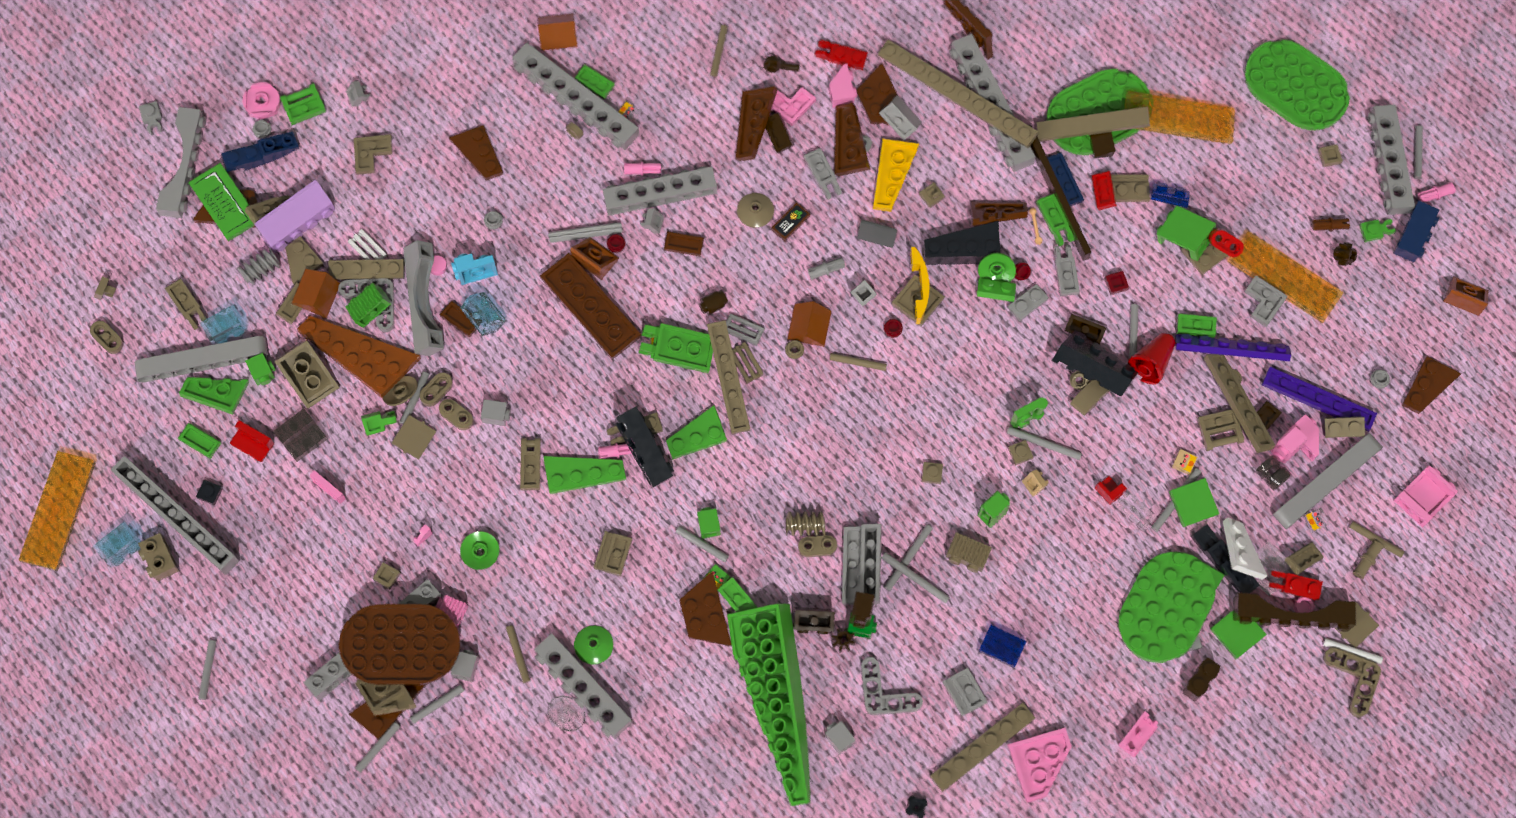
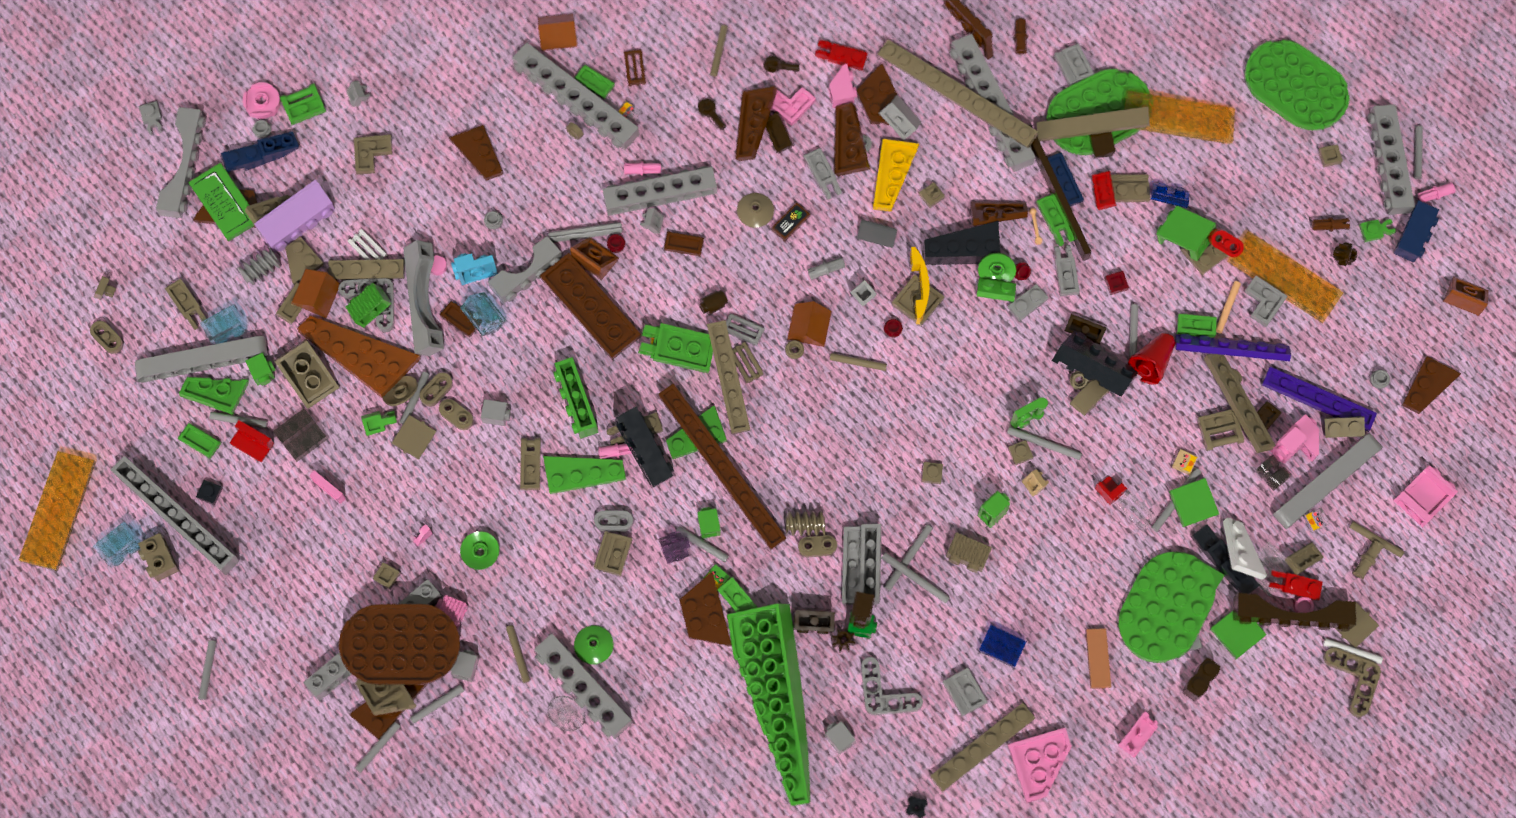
(234, 419): none -> light grey bar
(507, 285): none -> light grey arch
(577, 401): none -> bright green brick
(614, 519): none -> light grey plate
(636, 82): none -> reddish brown tile
(674, 547): none -> clear purple brick
(708, 108): none -> dark brown plate
(722, 467): none -> reddish brown plate
(1021, 36): none -> reddish brown axle
(1073, 64): none -> light grey plate
(1098, 658): none -> nougat tile
(1228, 306): none -> light nougat bar

